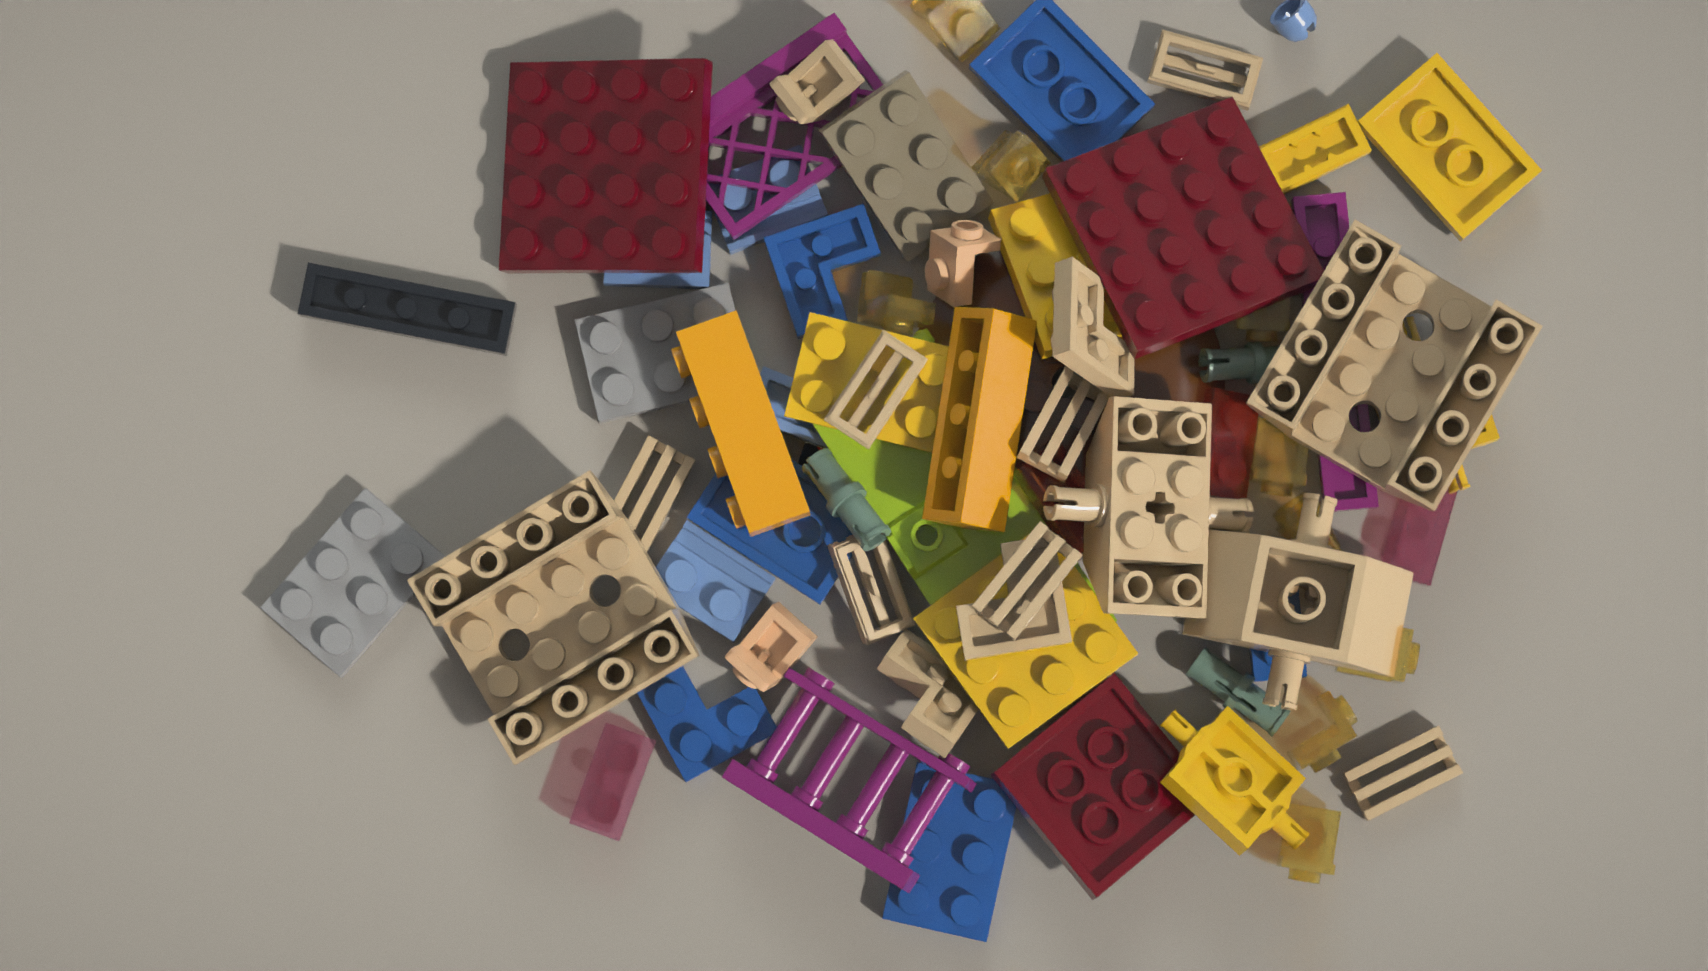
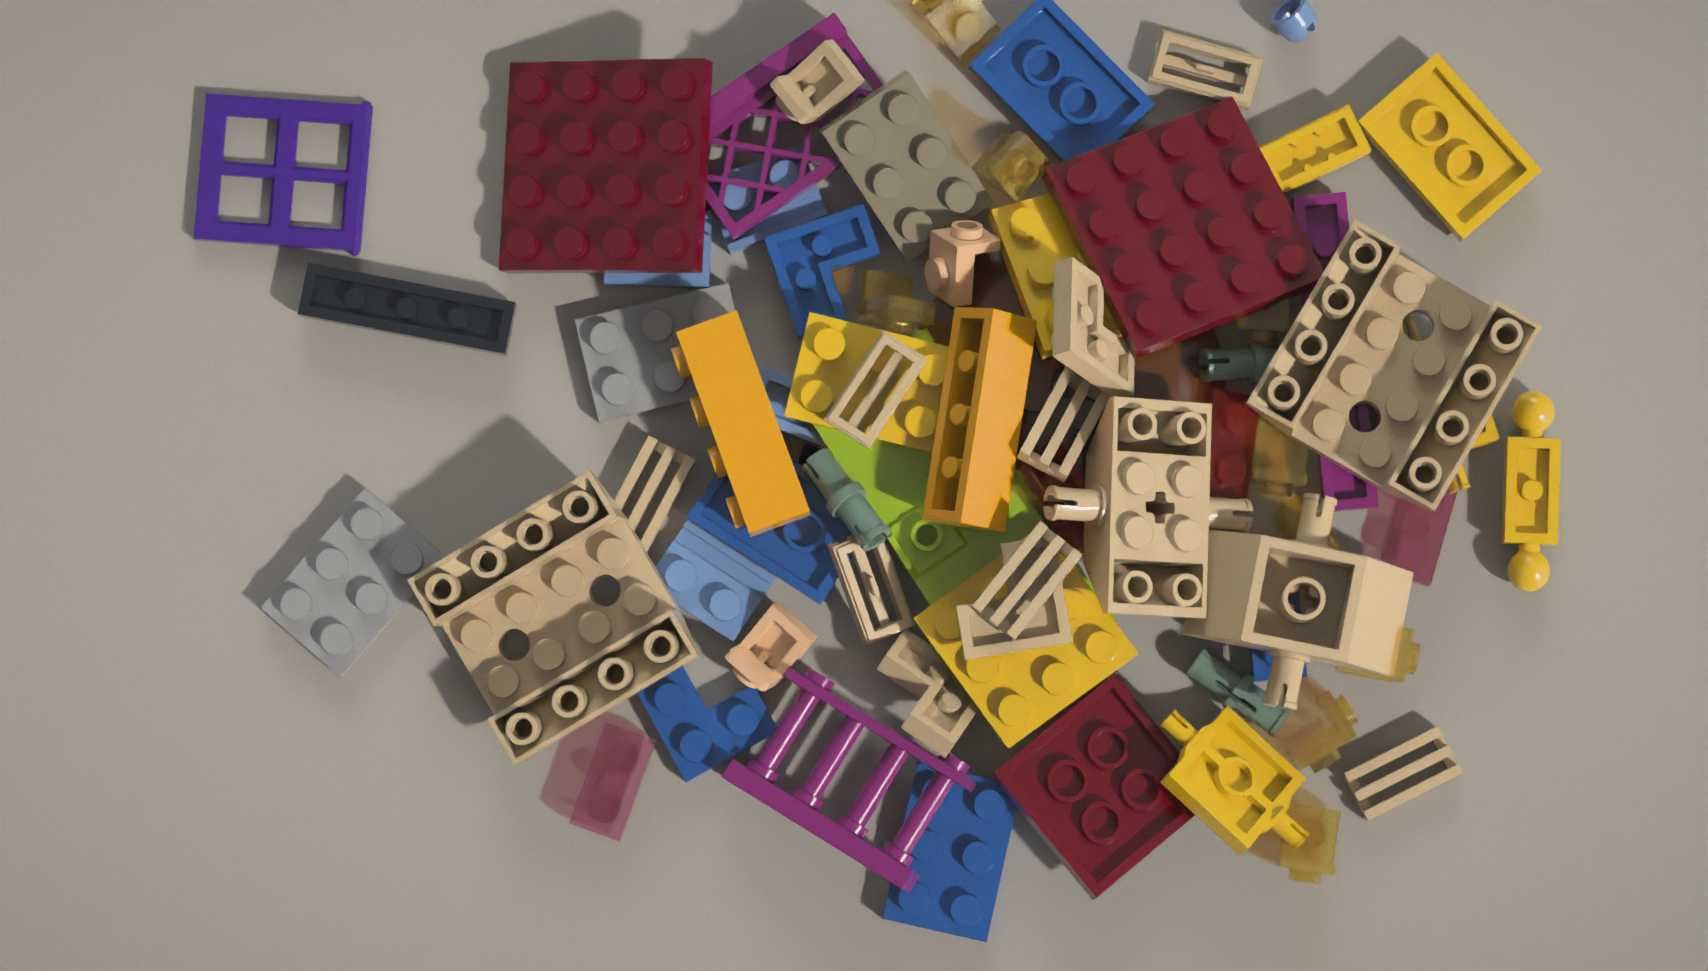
(283, 172): none -> dark purple window
(1531, 491): none -> yellow plate

